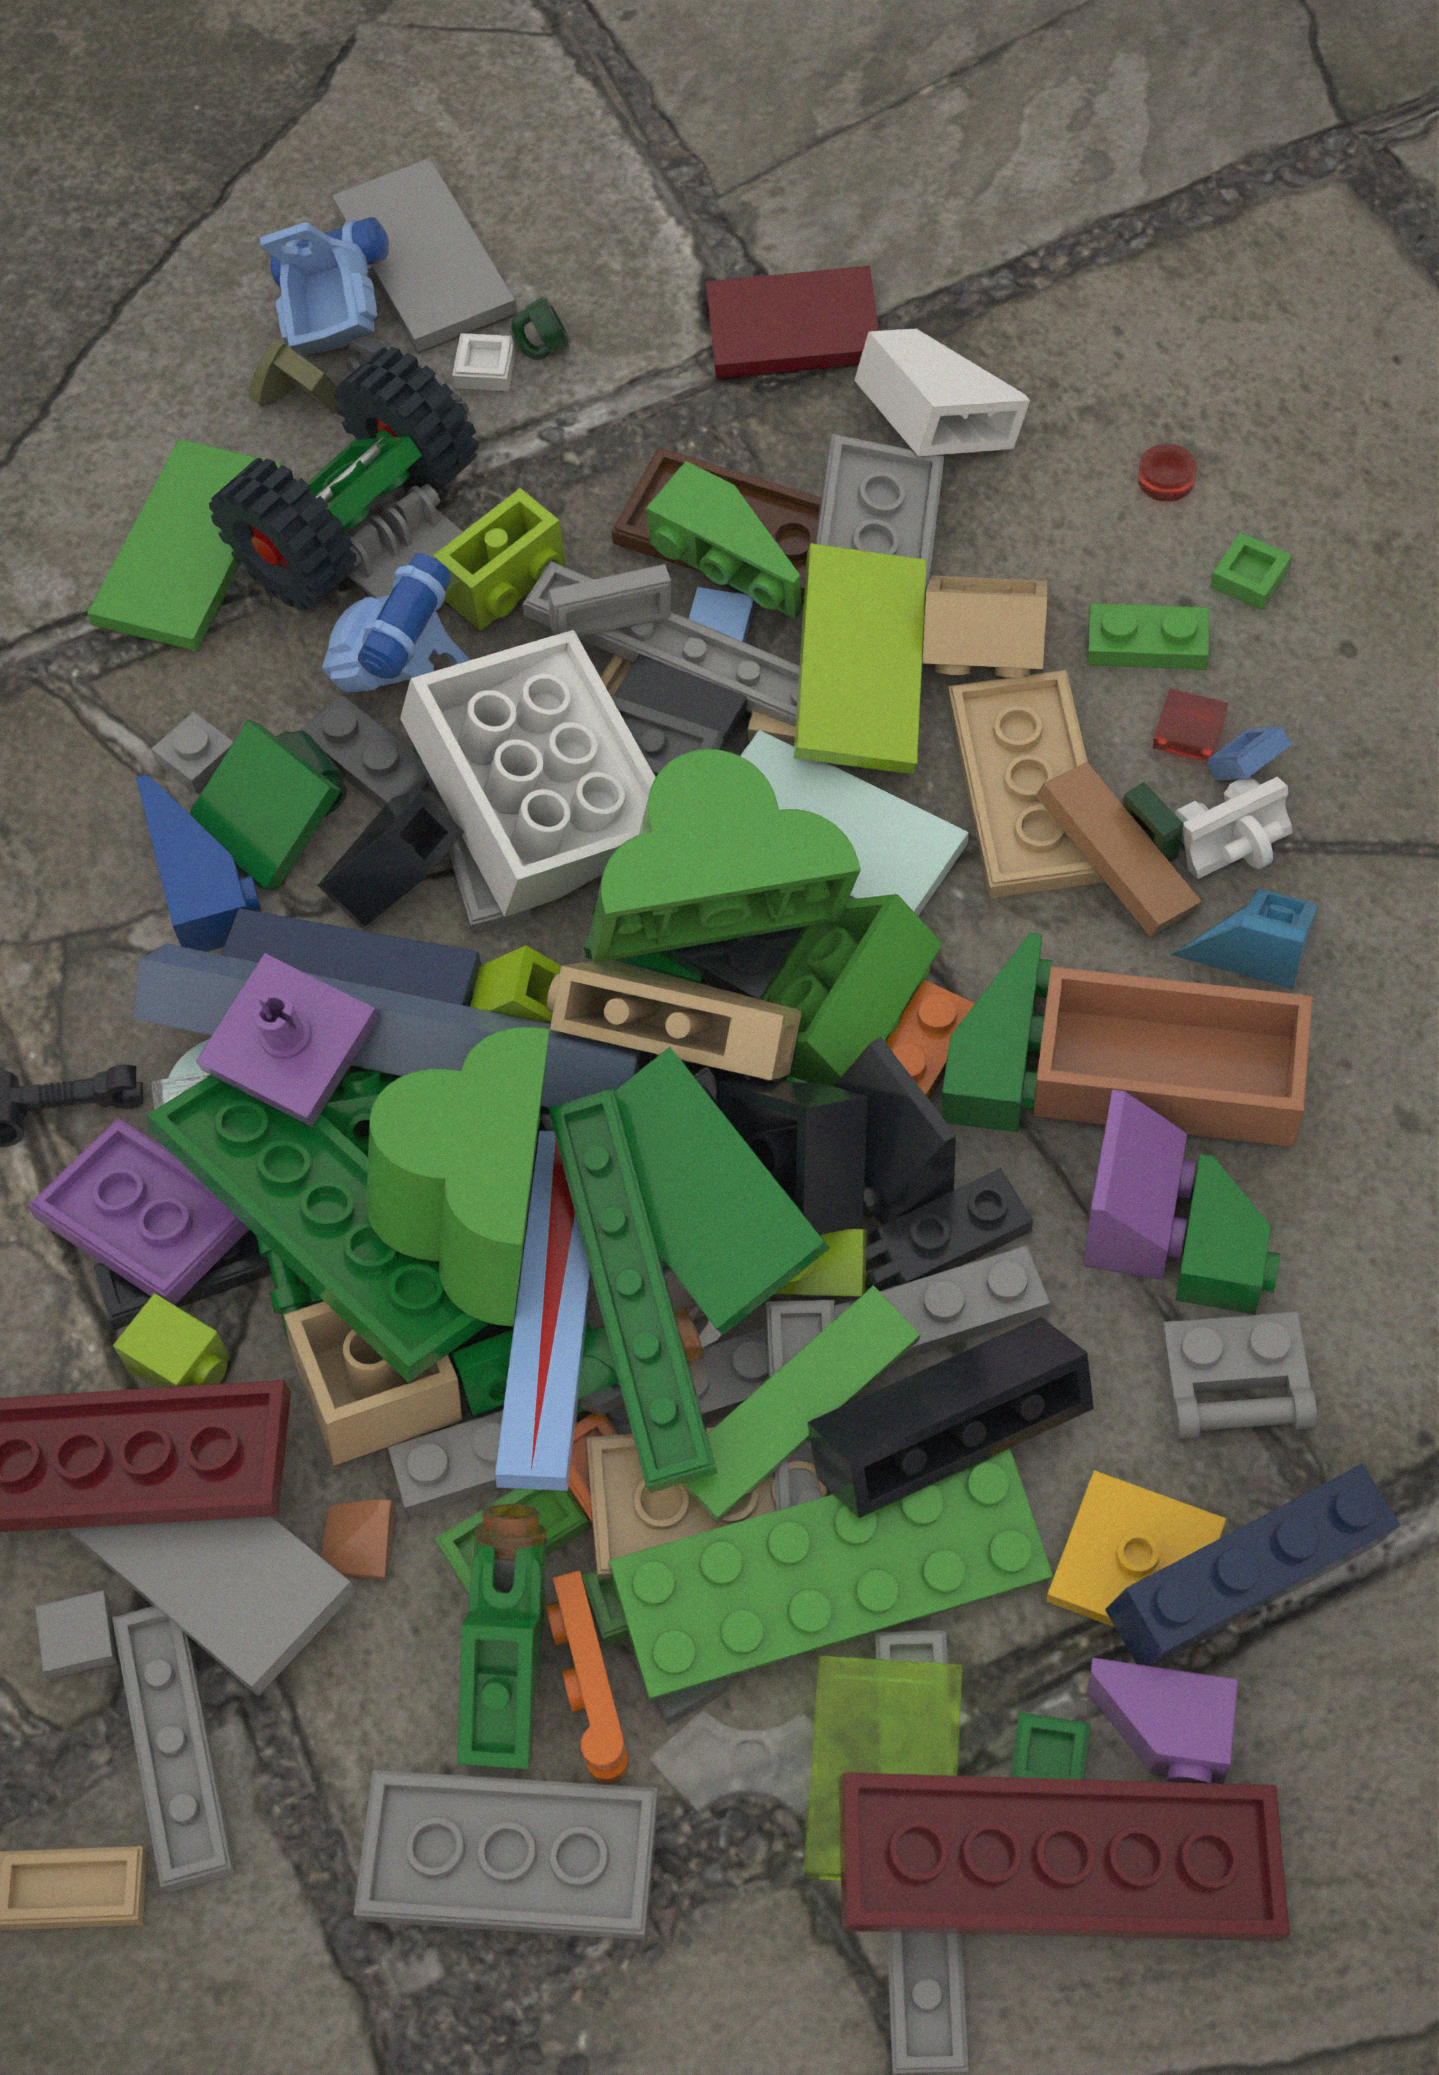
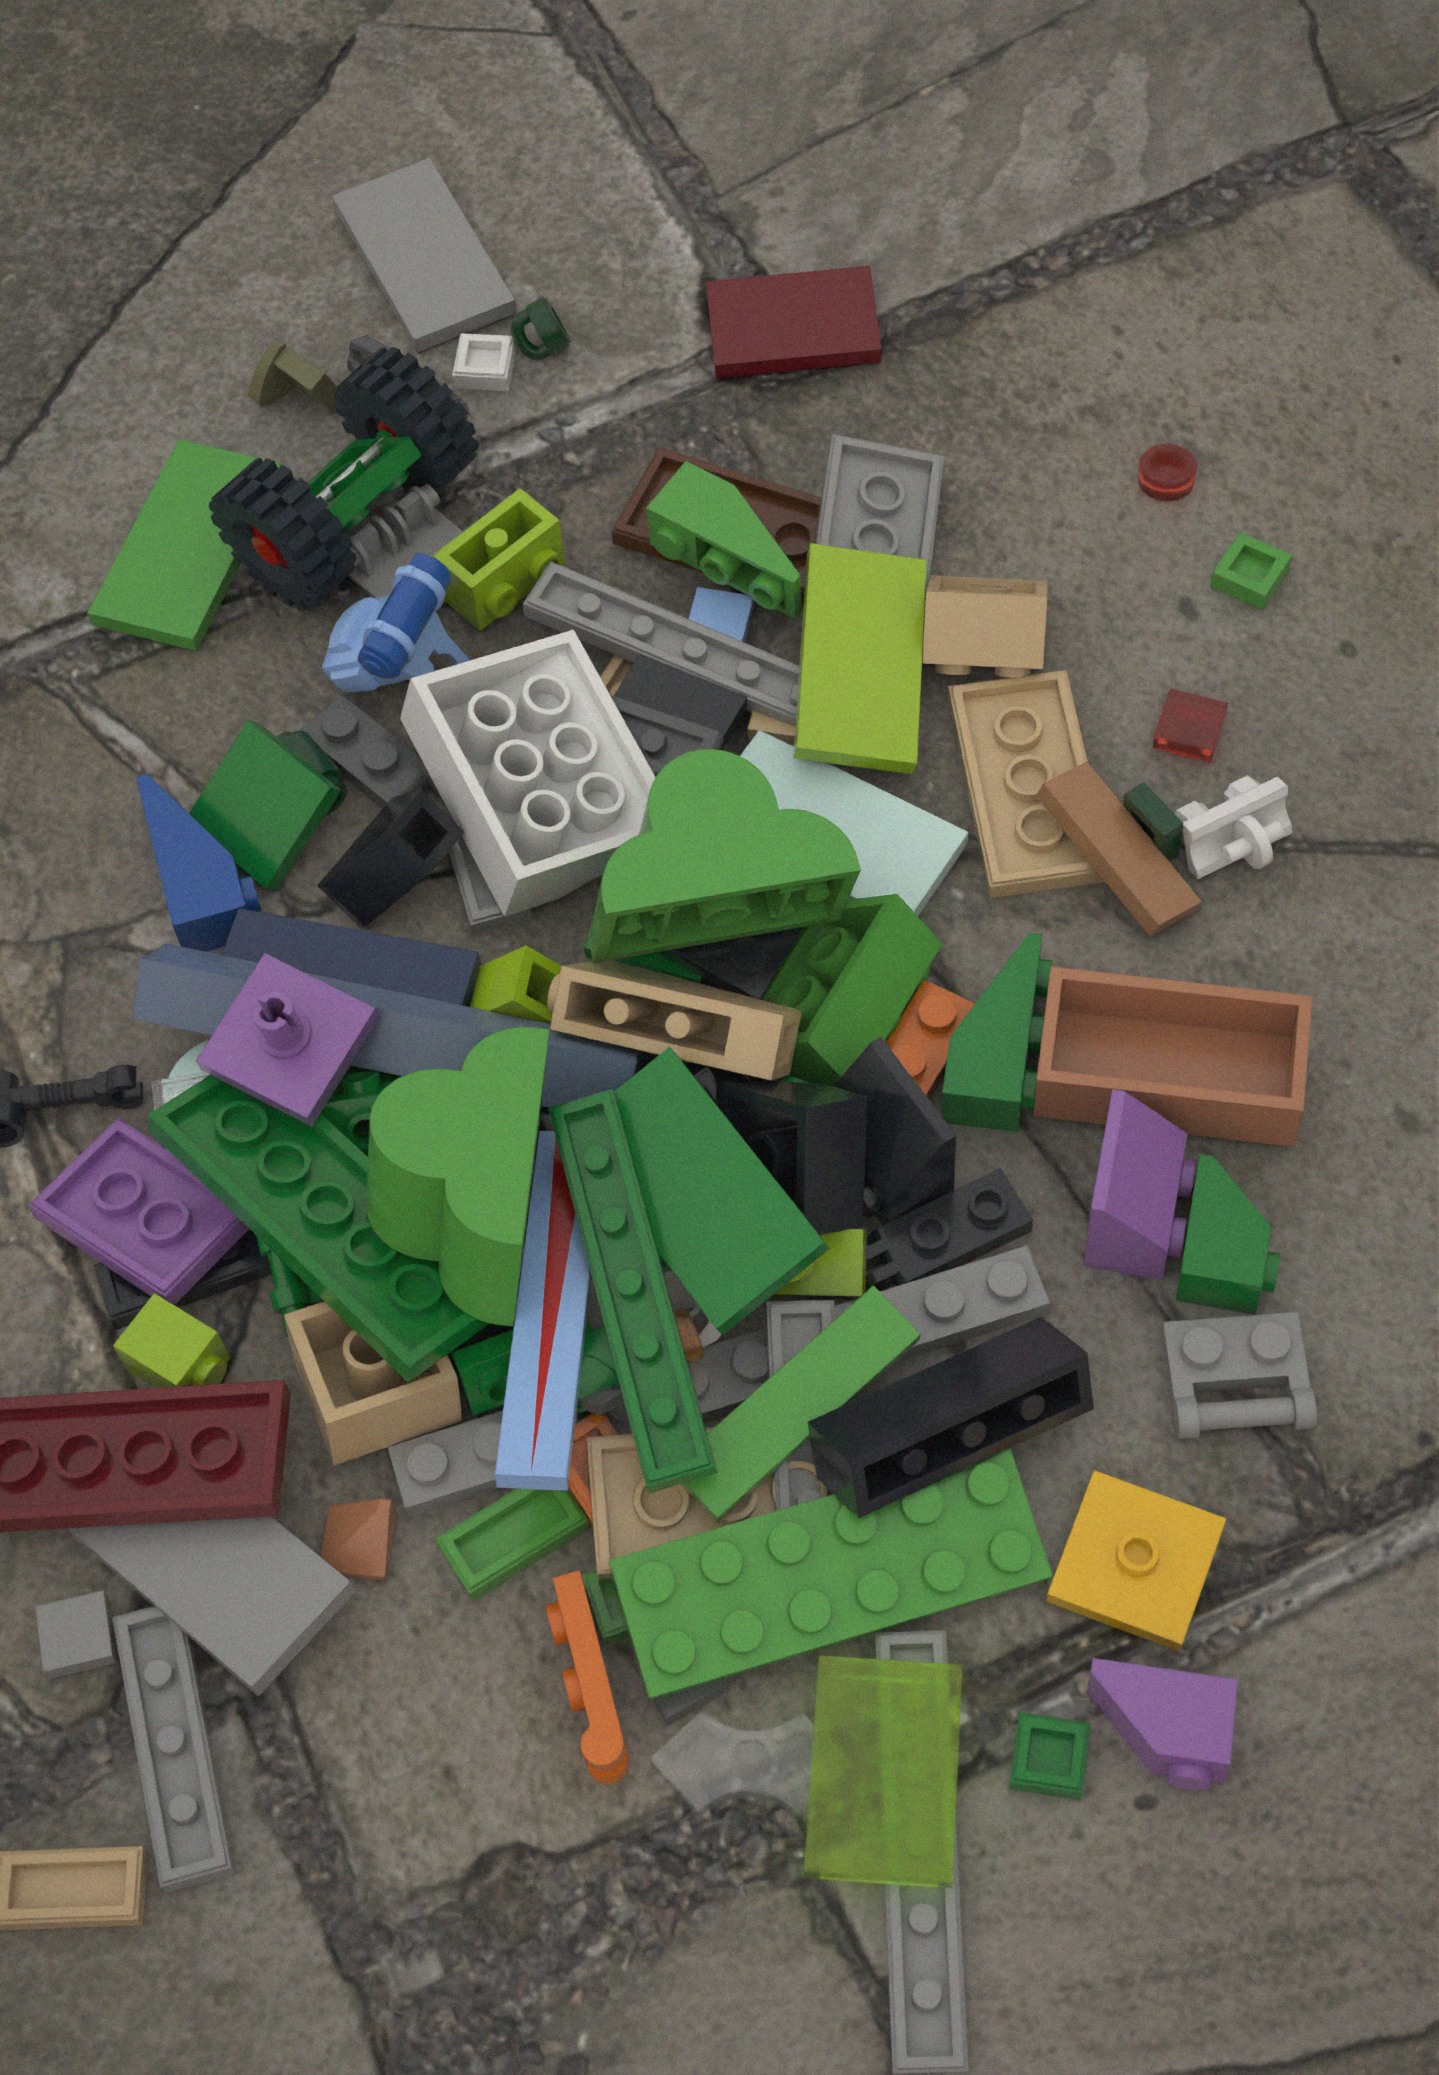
(192, 751): light grey plate -> none
(325, 282): light blue piece -> none
(502, 1639): green plate -> none
(508, 1855): light grey tile -> none
(611, 602): light grey tile -> none
(938, 396): white slope -> none
(1060, 1857): dark red plate -> none
(1148, 636): bright green plate -> none
(1248, 753): medium blue tile -> none
(1251, 1567): dark blue brick -> none
(1259, 939): dark azure slope -> none

